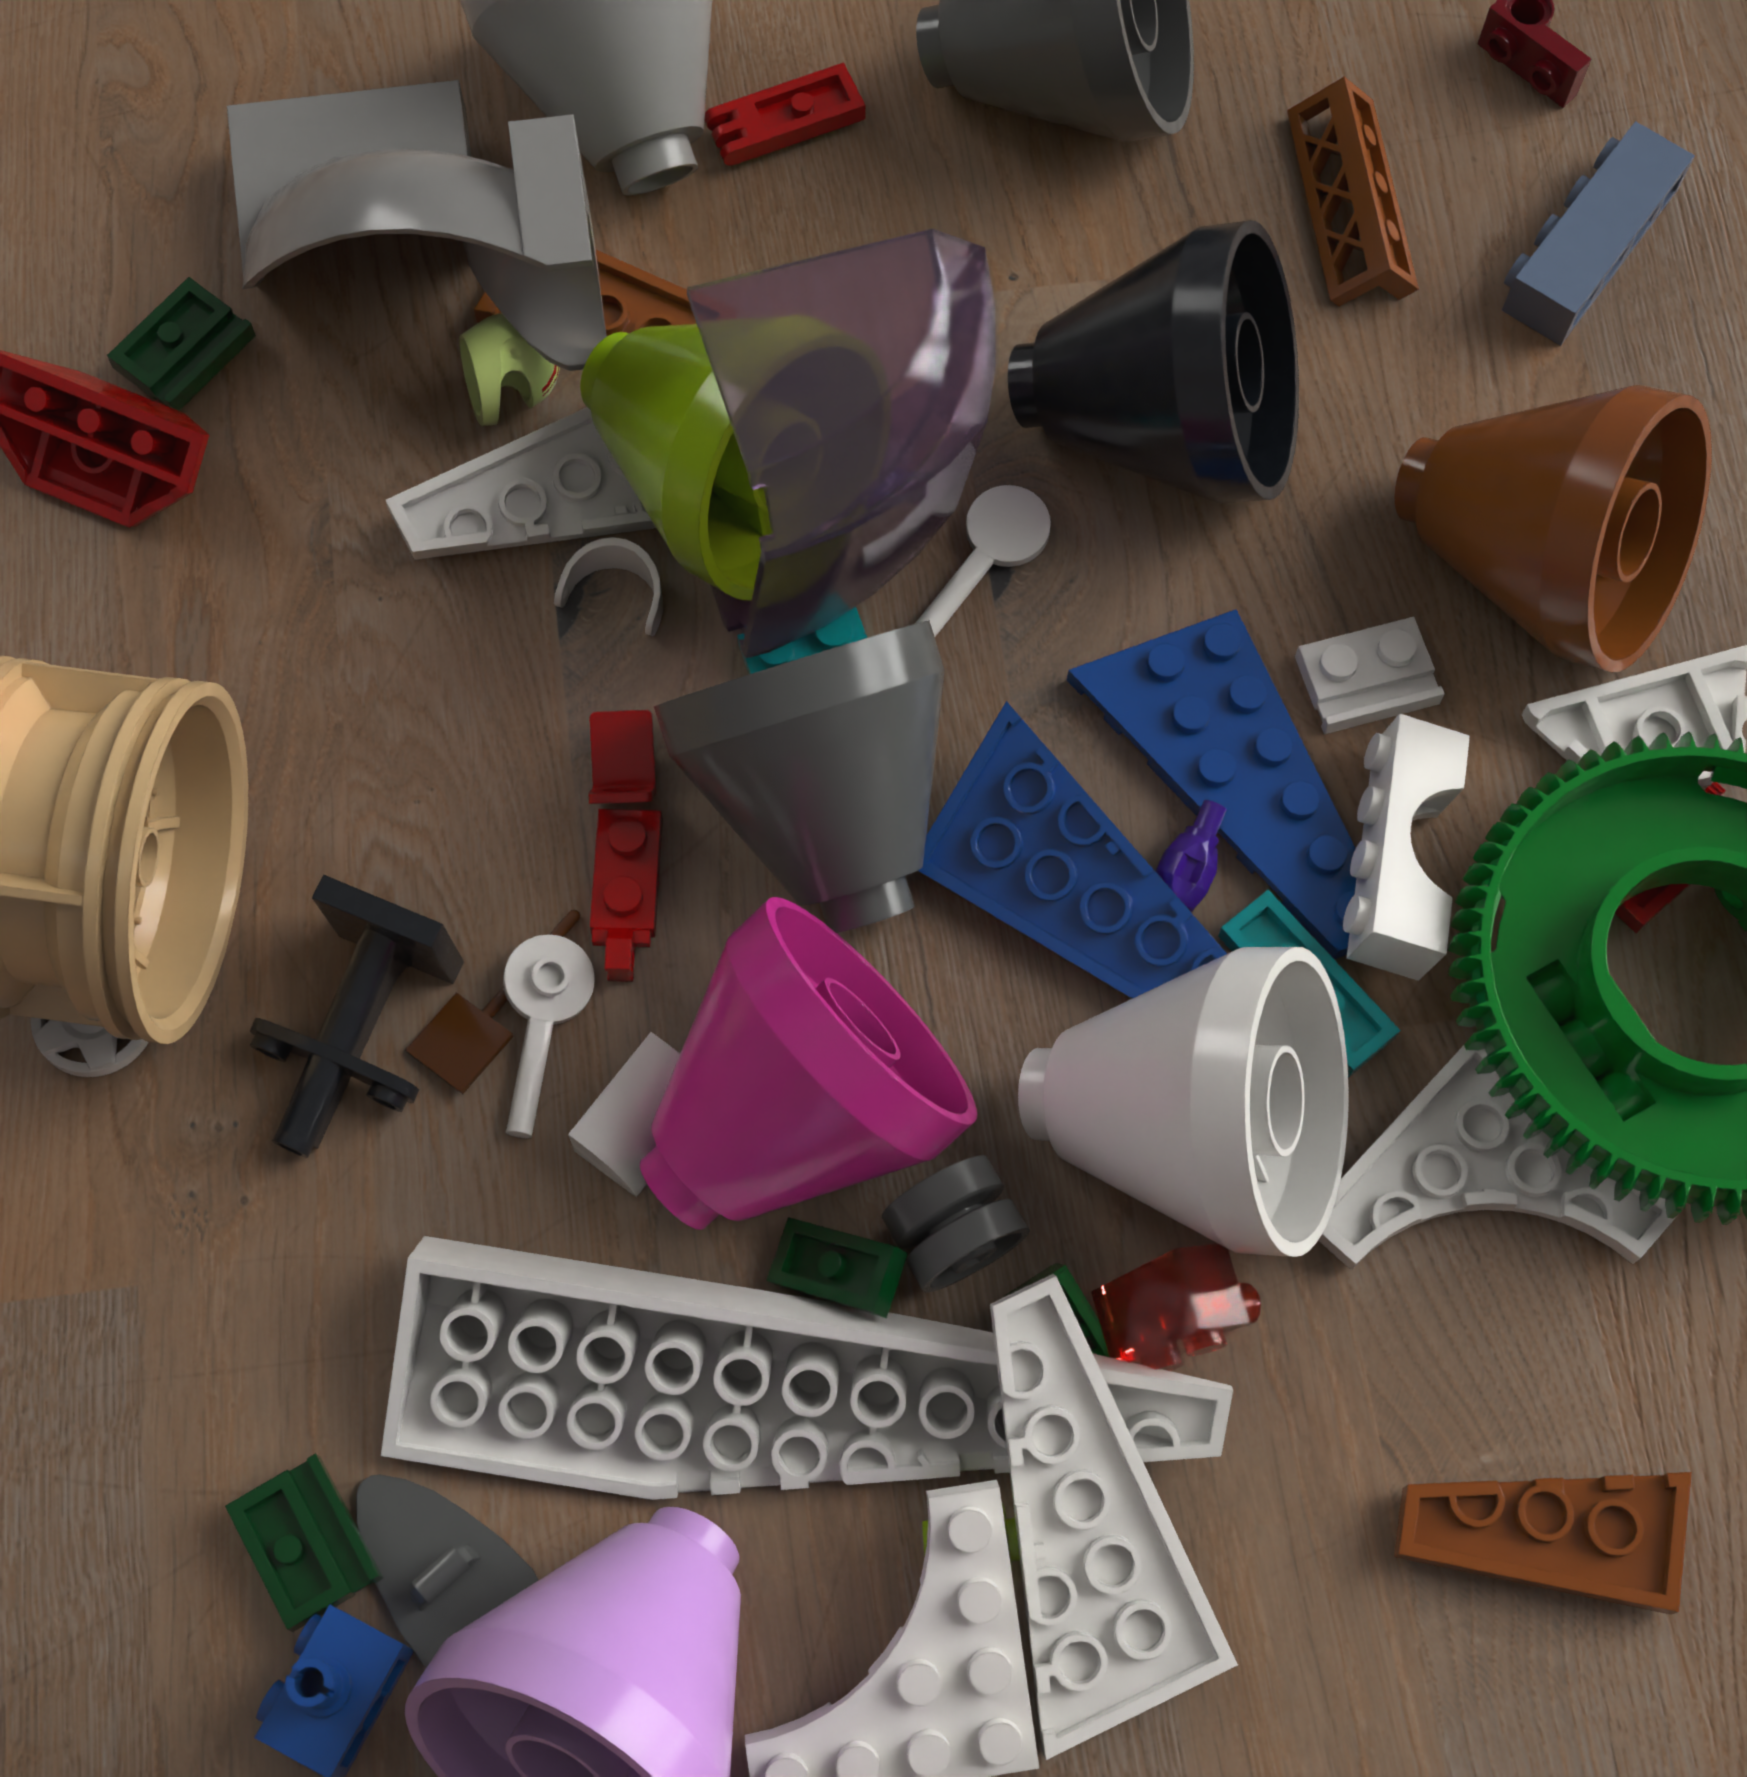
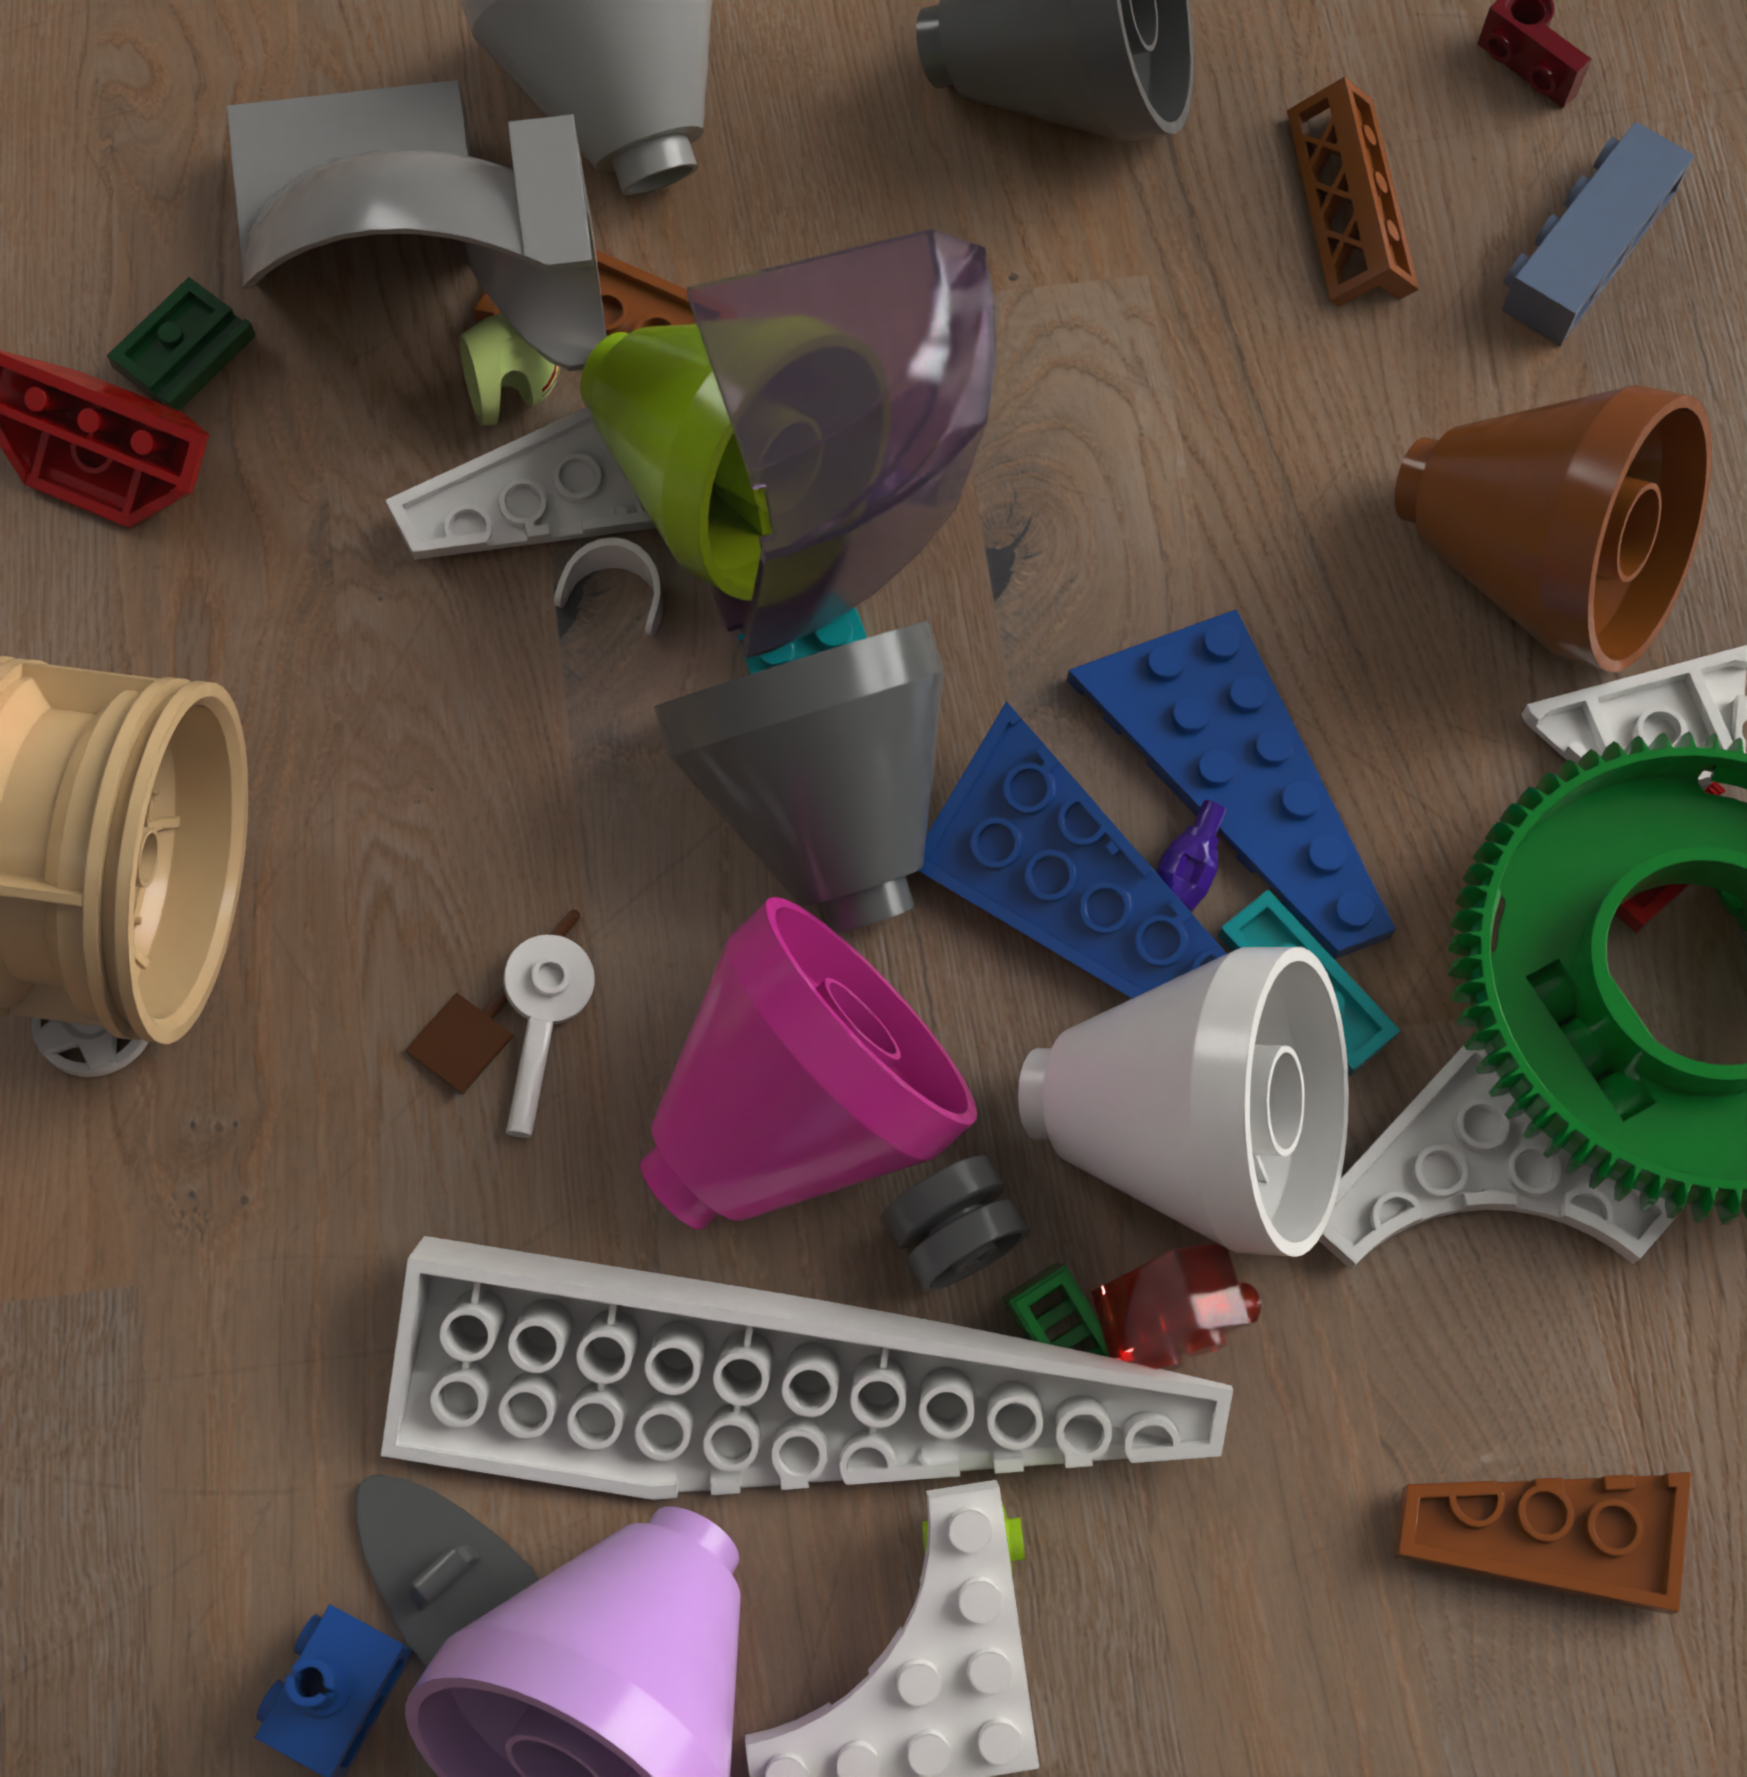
(303, 1542): dark green plate -> none
(387, 944): black piece -> none
(618, 1124): white brick -> none
(622, 756): red bracket -> none
(625, 886): red hinge -> none
(785, 114): red hinge -> none
(837, 1267): dark green plate -> none
(1004, 529): white piece -> none
(1101, 1566): white wing -> none
(1176, 368): black cone -> none
(1369, 675): white plate -> none
(1397, 912): white arch -> none

